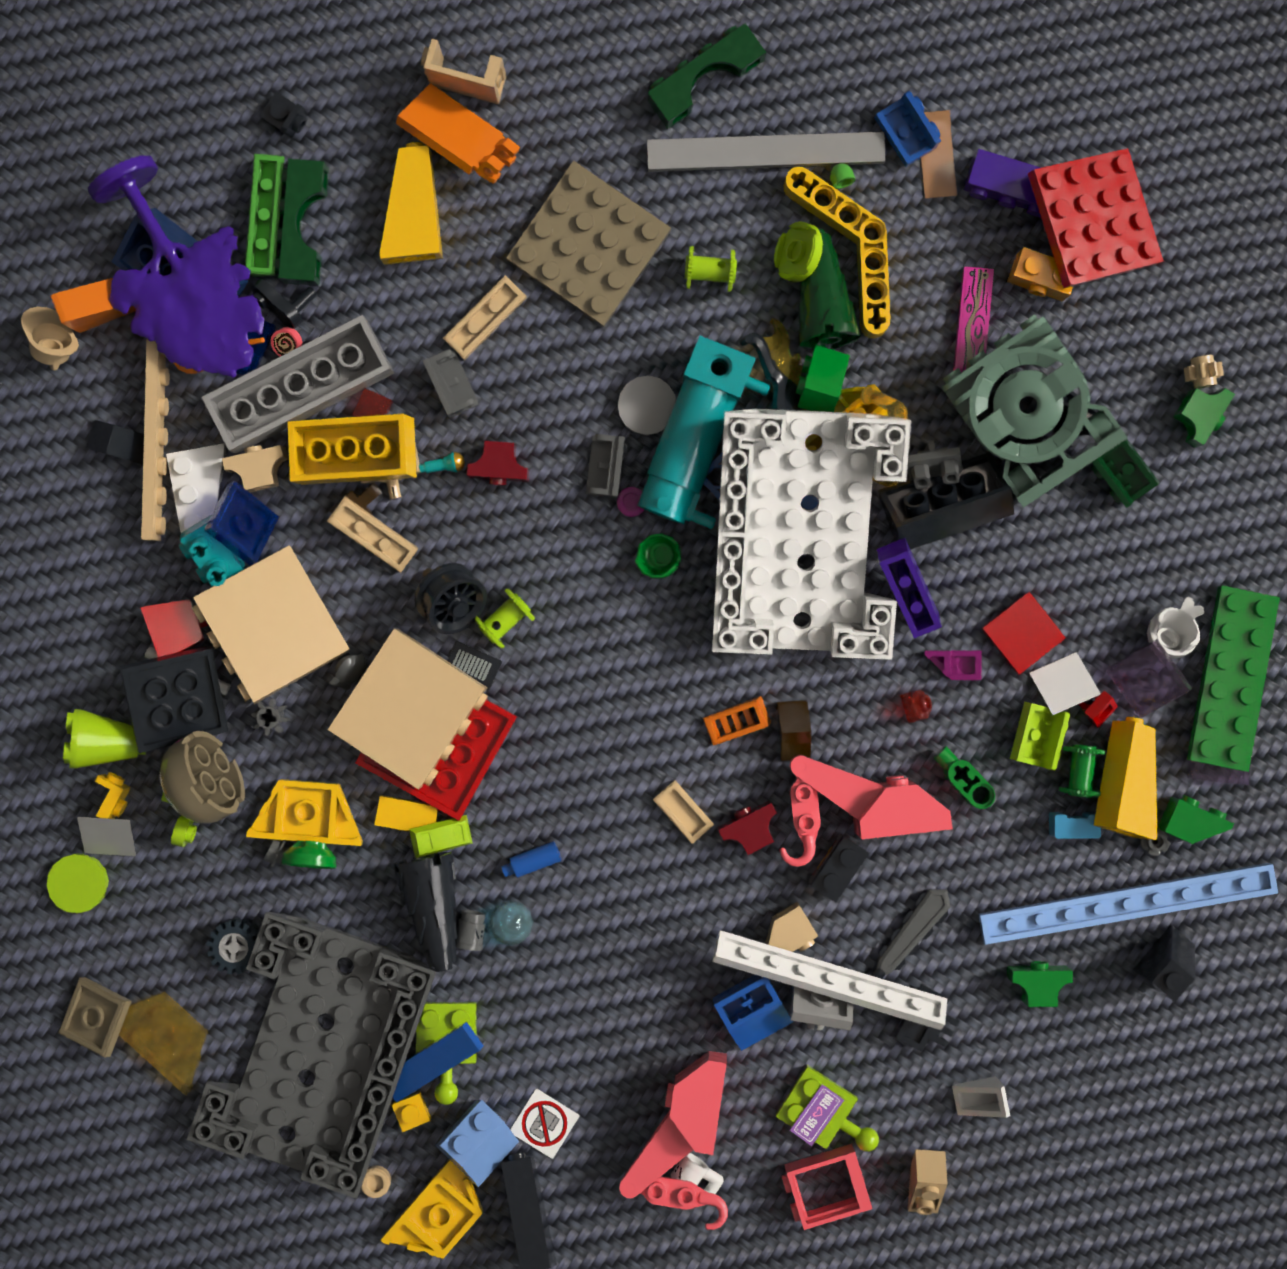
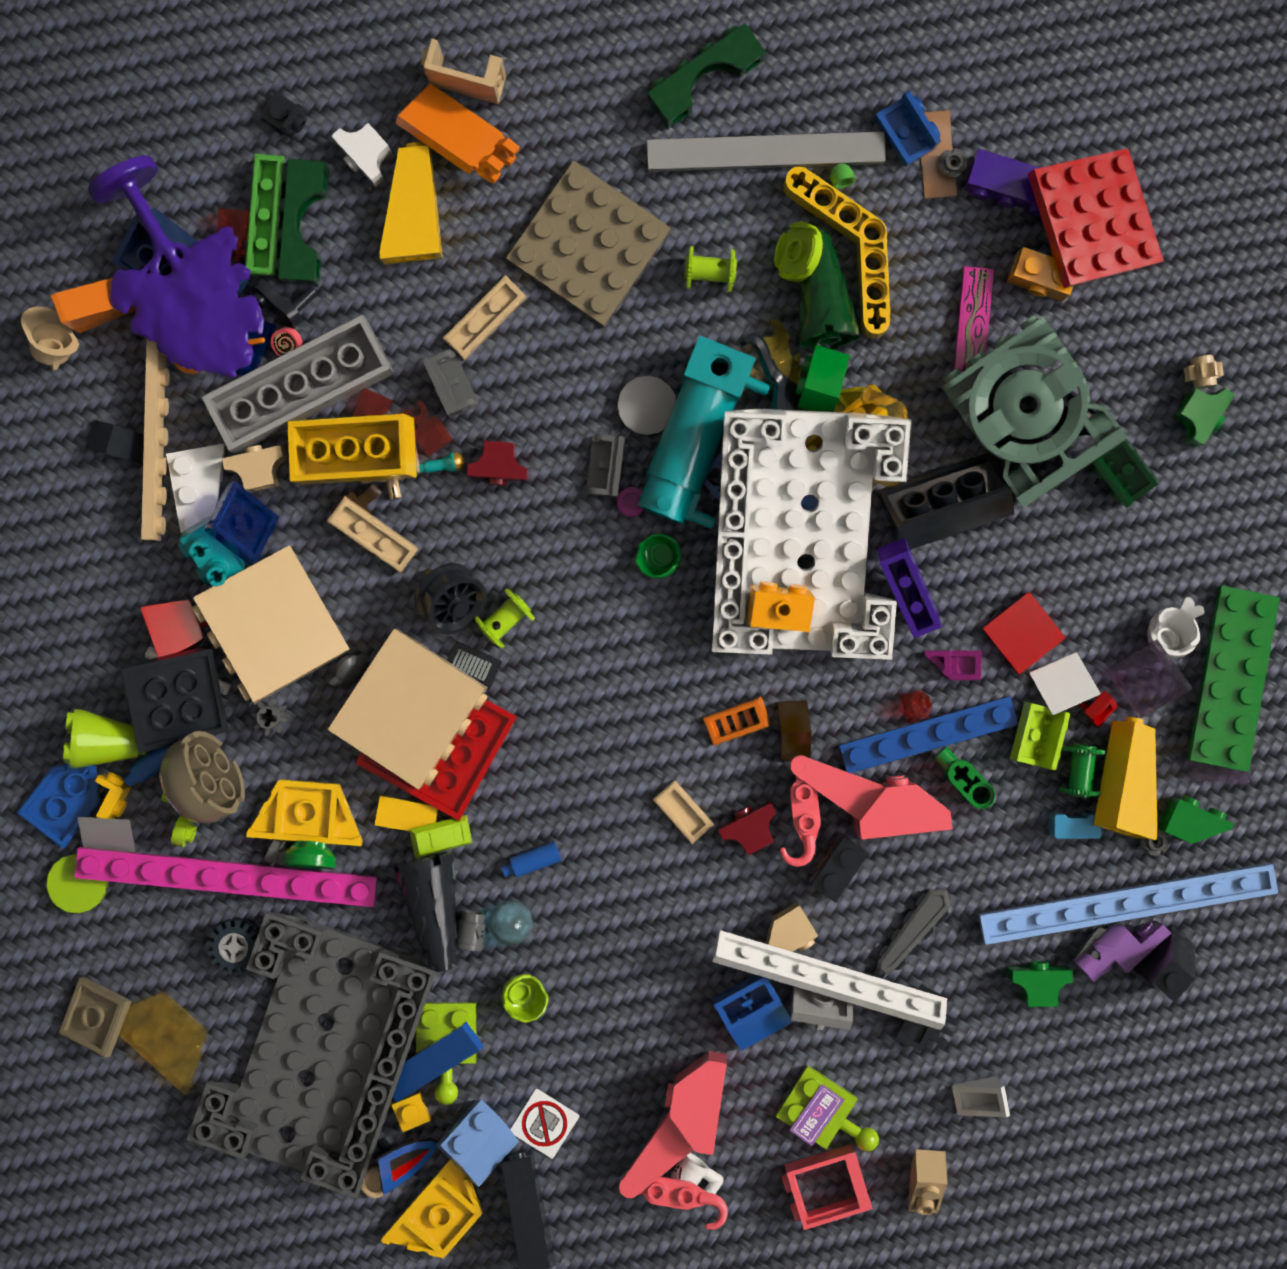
(60, 800): none -> blue tile
(145, 767): none -> blue cylinder
(226, 876): none -> dark pink plate
(239, 222): none -> clear red plate
(364, 151): none -> white brick
(403, 1161): none -> shield
(430, 432): none -> clear red plate
(524, 998): none -> lime hair
(780, 607): none -> light orange brick
(928, 734): none -> blue plate
(934, 463): dark grey hips -> none
(949, 170): none -> dark grey plate
(1119, 947): none -> medium lavender plate

